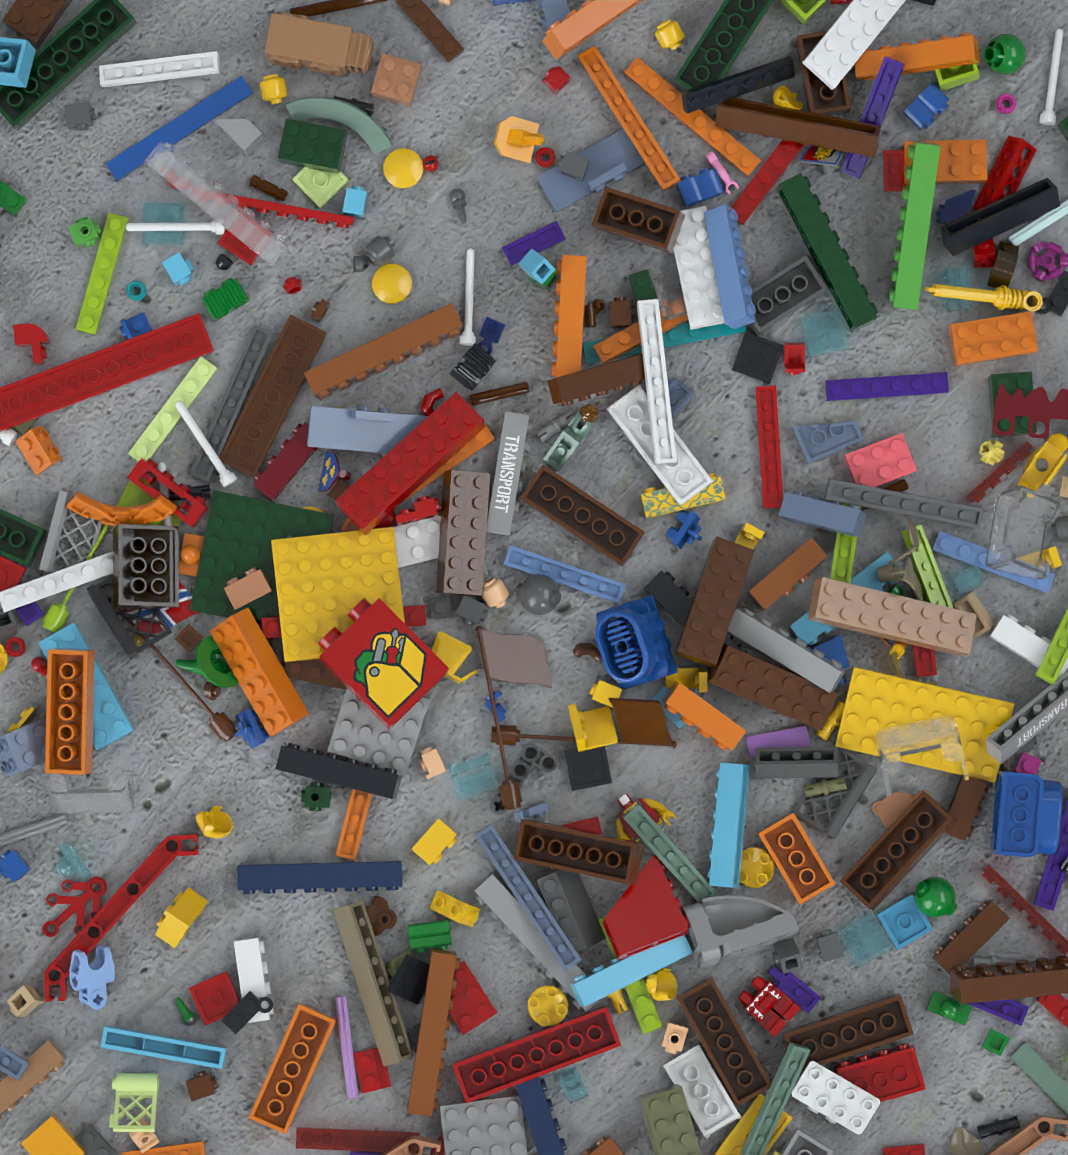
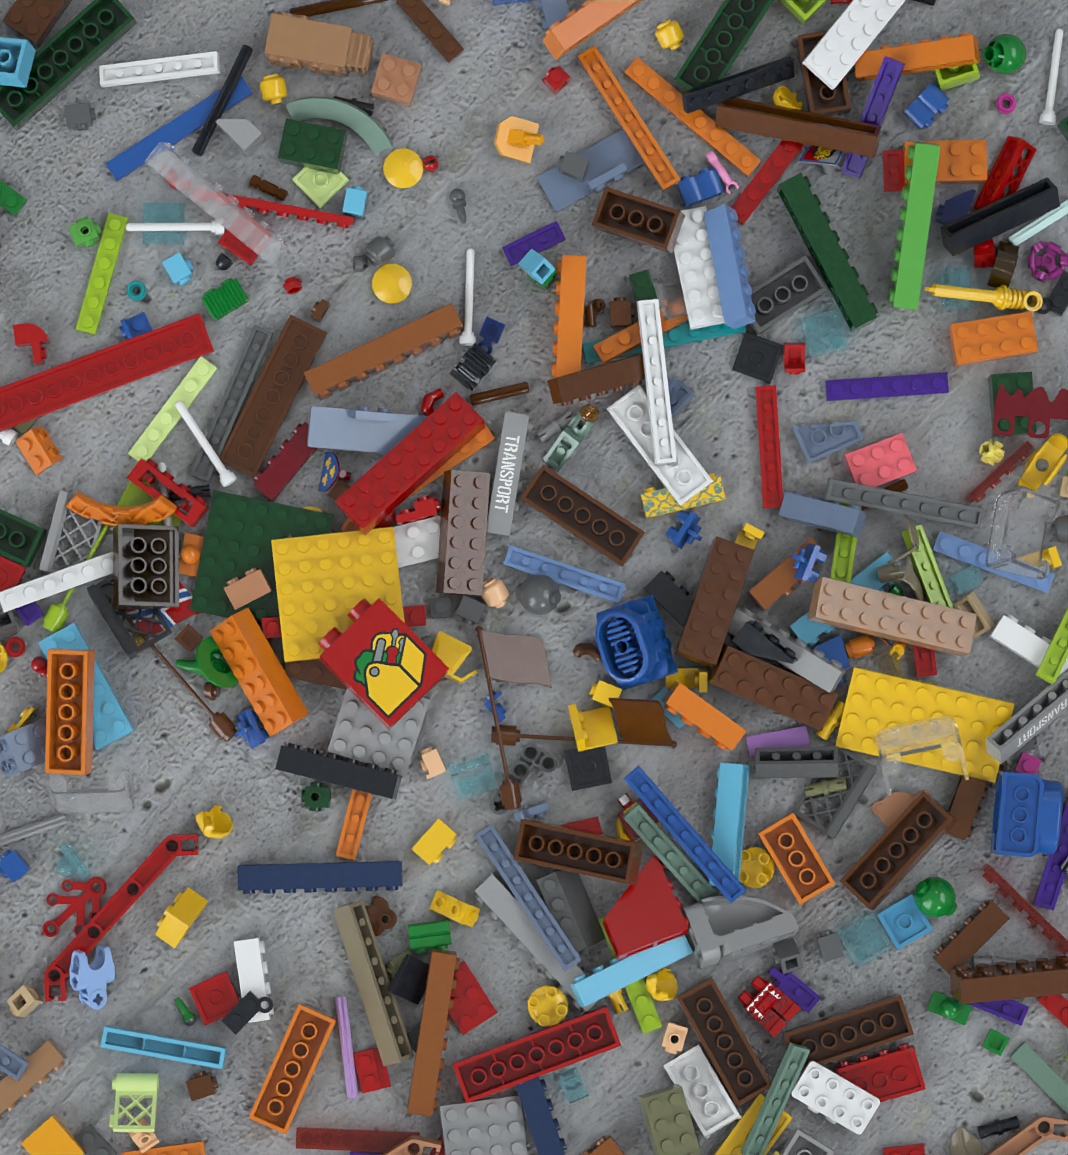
(222, 100): none -> black axle
(545, 150): red plate -> none
(684, 834): none -> blue tile
(759, 643): none -> black slope
(805, 561): none -> blue hips
(859, 646): none -> orange brick

